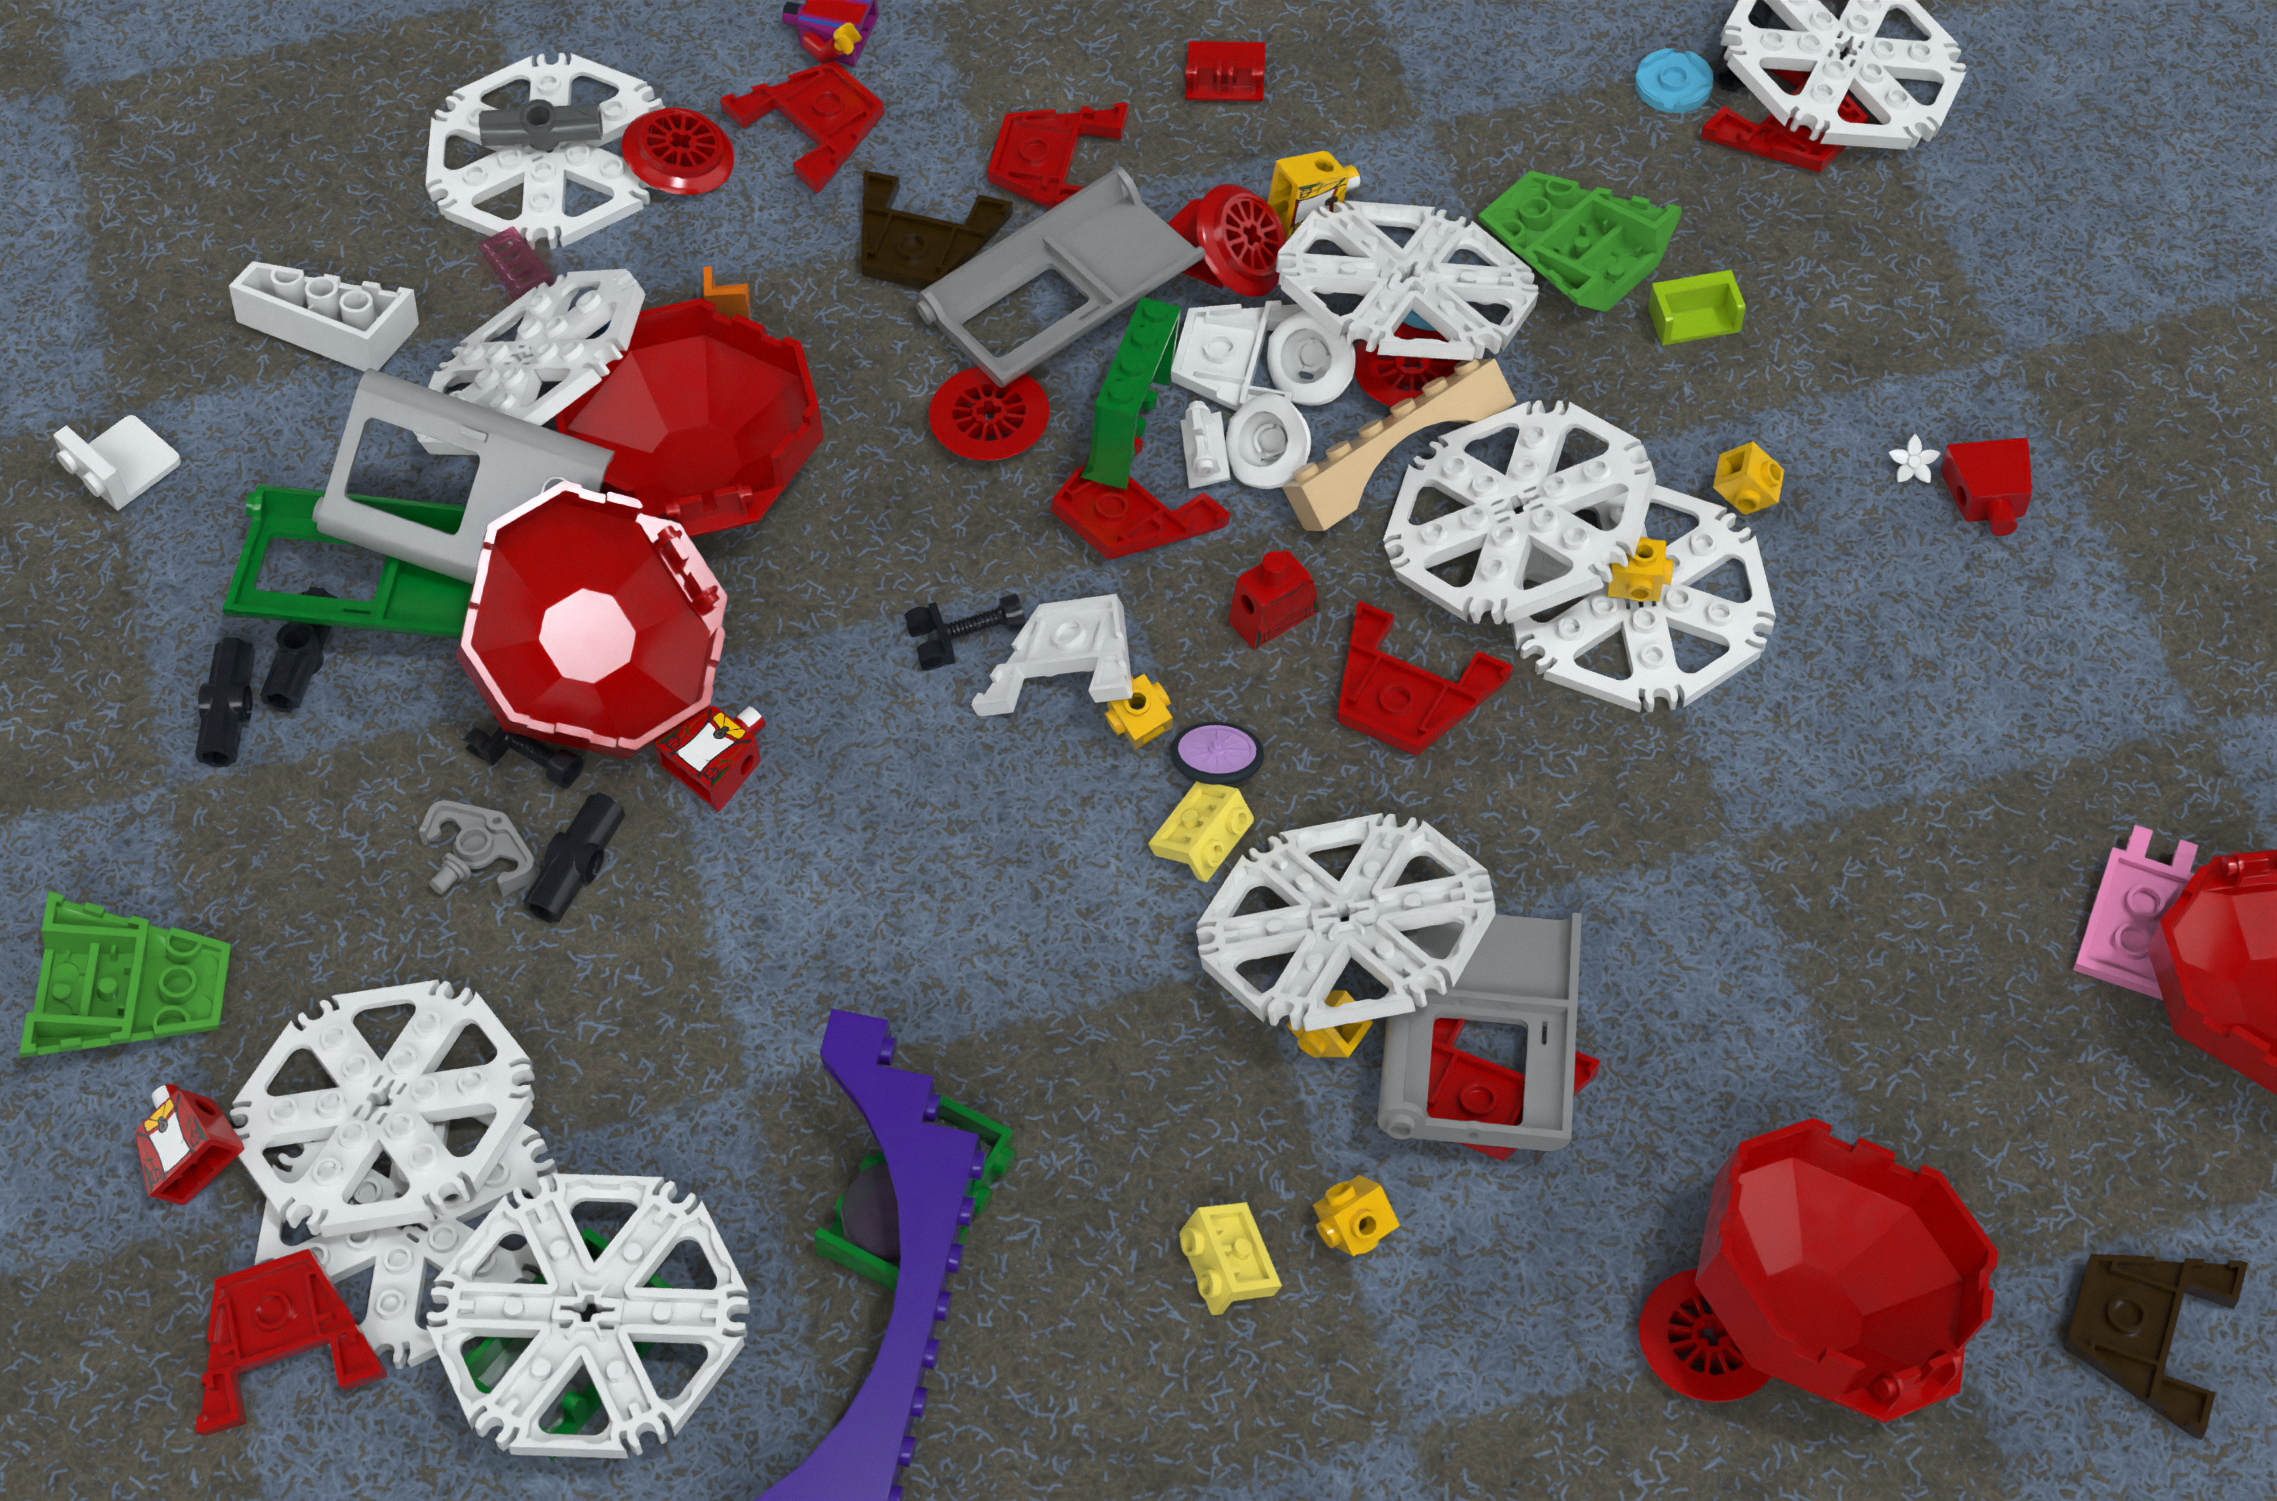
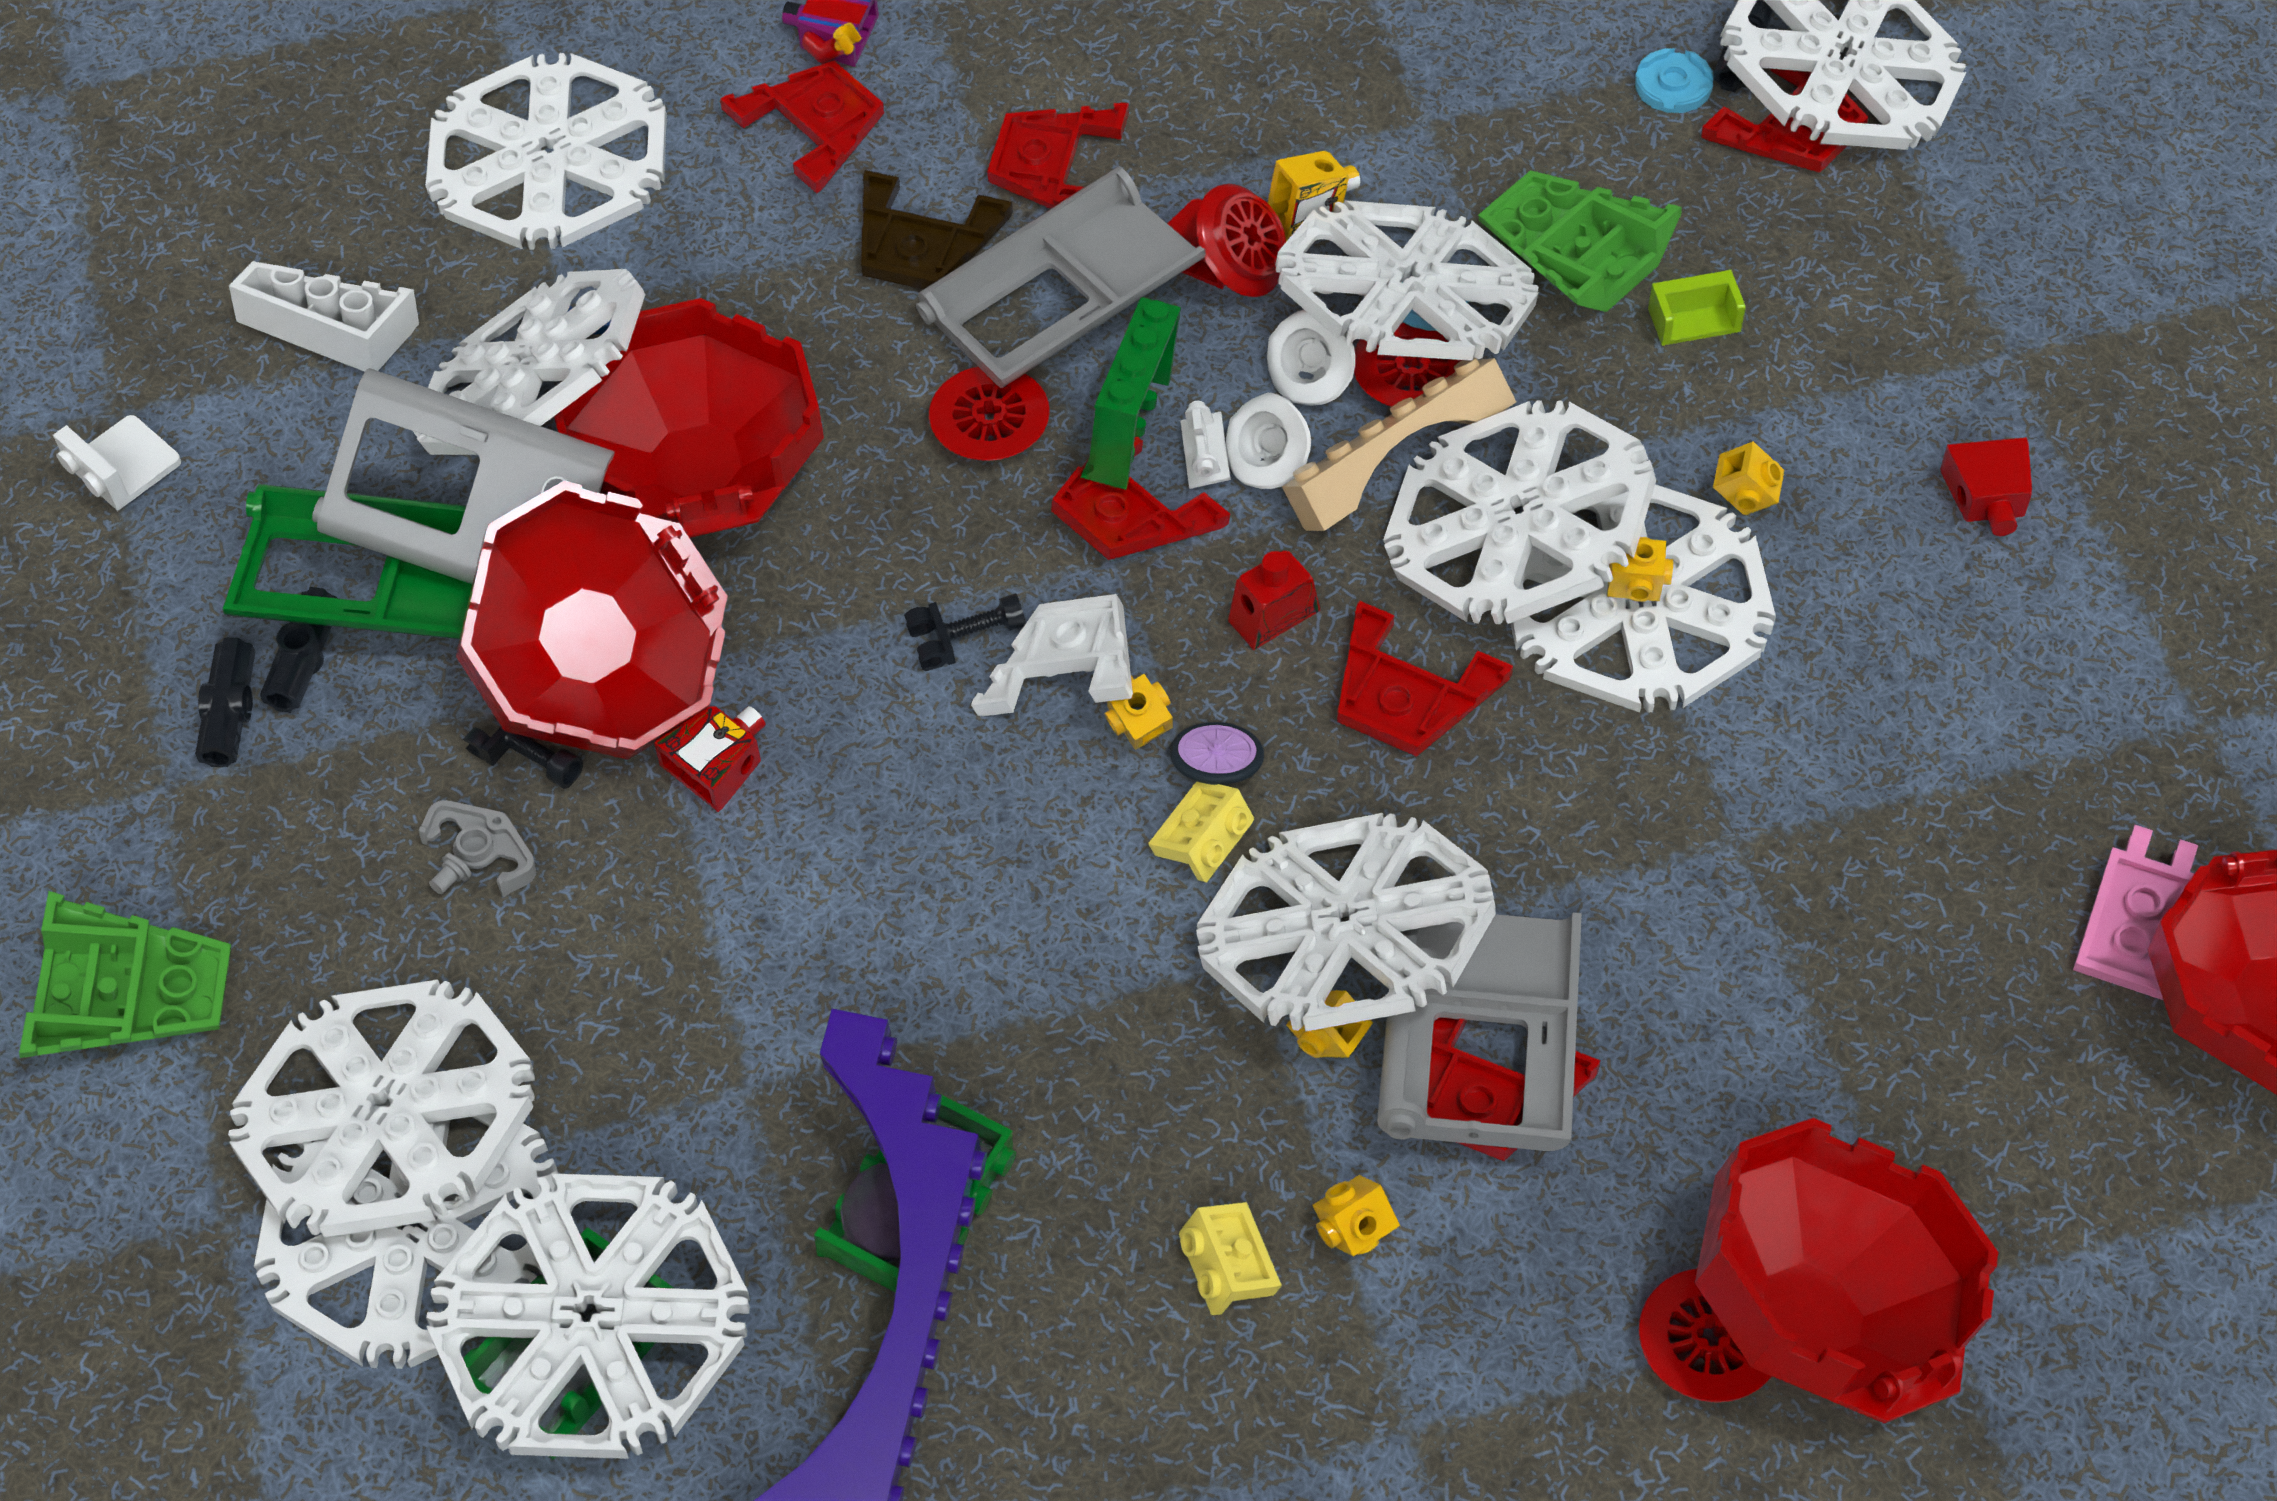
(184, 1144): red torso -> none
(273, 1316): red wing -> none
(527, 255): clear pink slope -> none
(555, 122): dark grey piece -> none
(574, 858): black piece -> none
(650, 151): red piece -> none
(727, 298): orange panel -> none
(1223, 349): white wing -> none
(1225, 71): red hinge -> none
(1914, 461): white plant -> none
(2129, 1320): dark brown wing -> none

